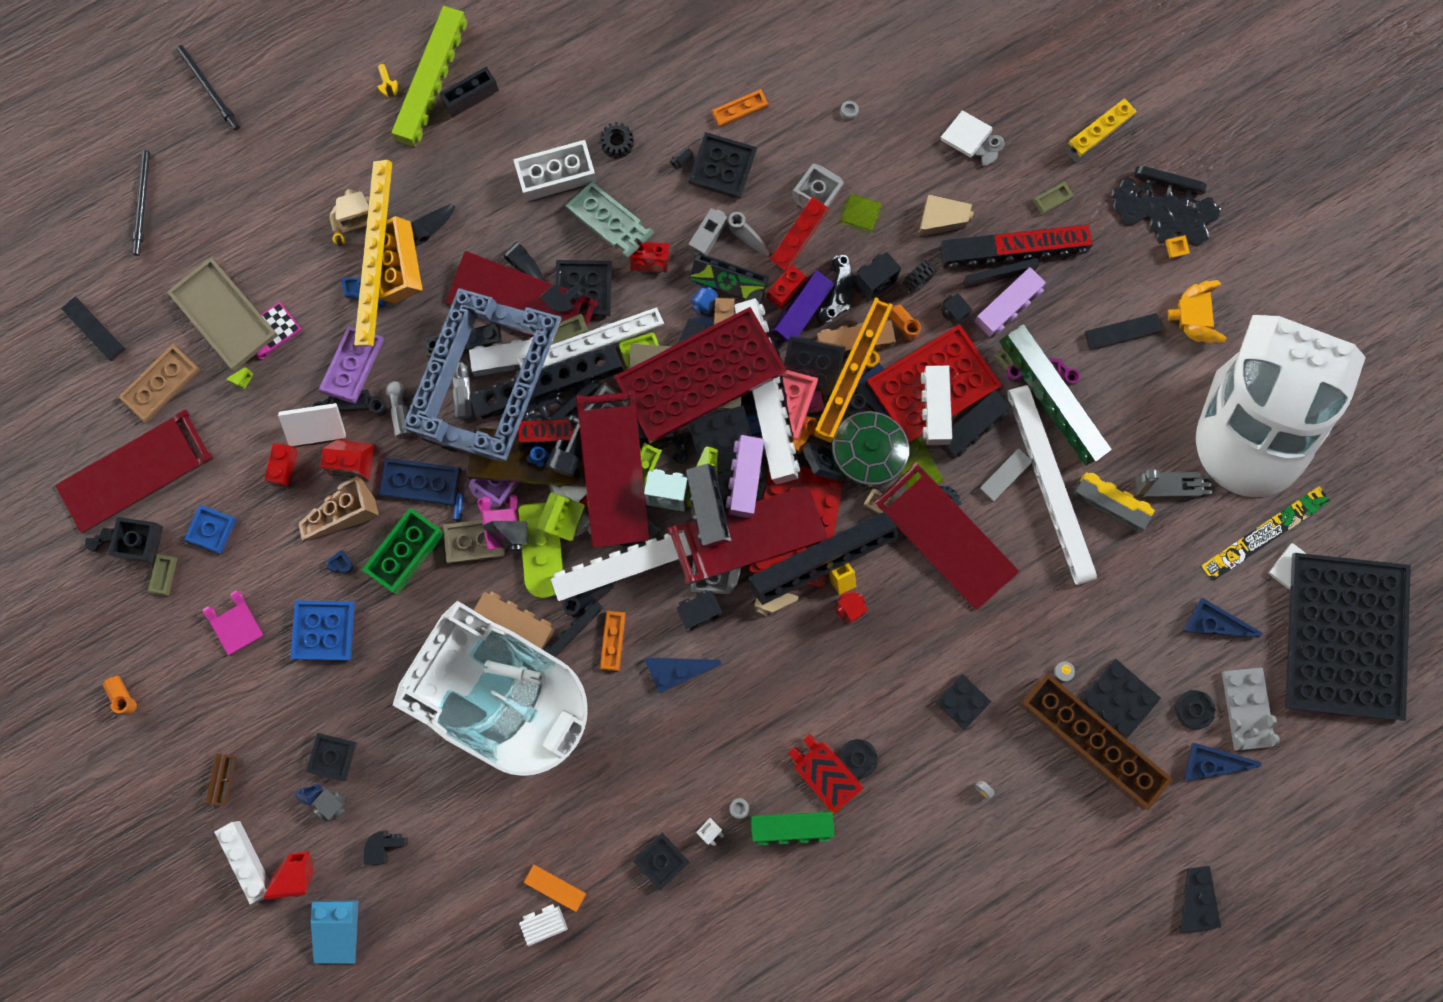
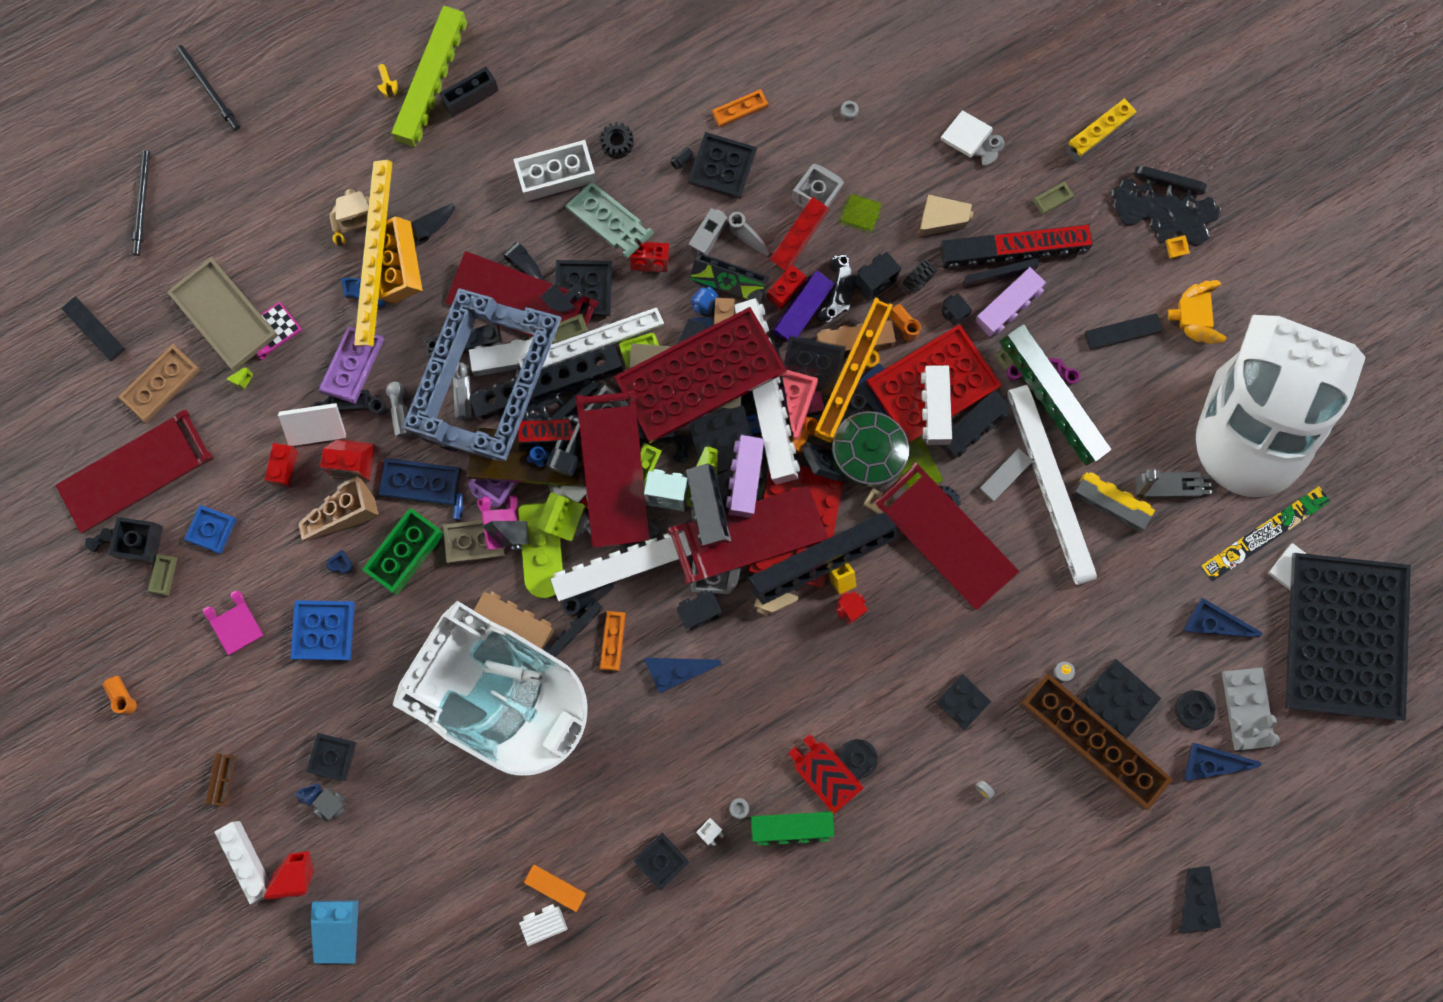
(377, 846): black brick -> none

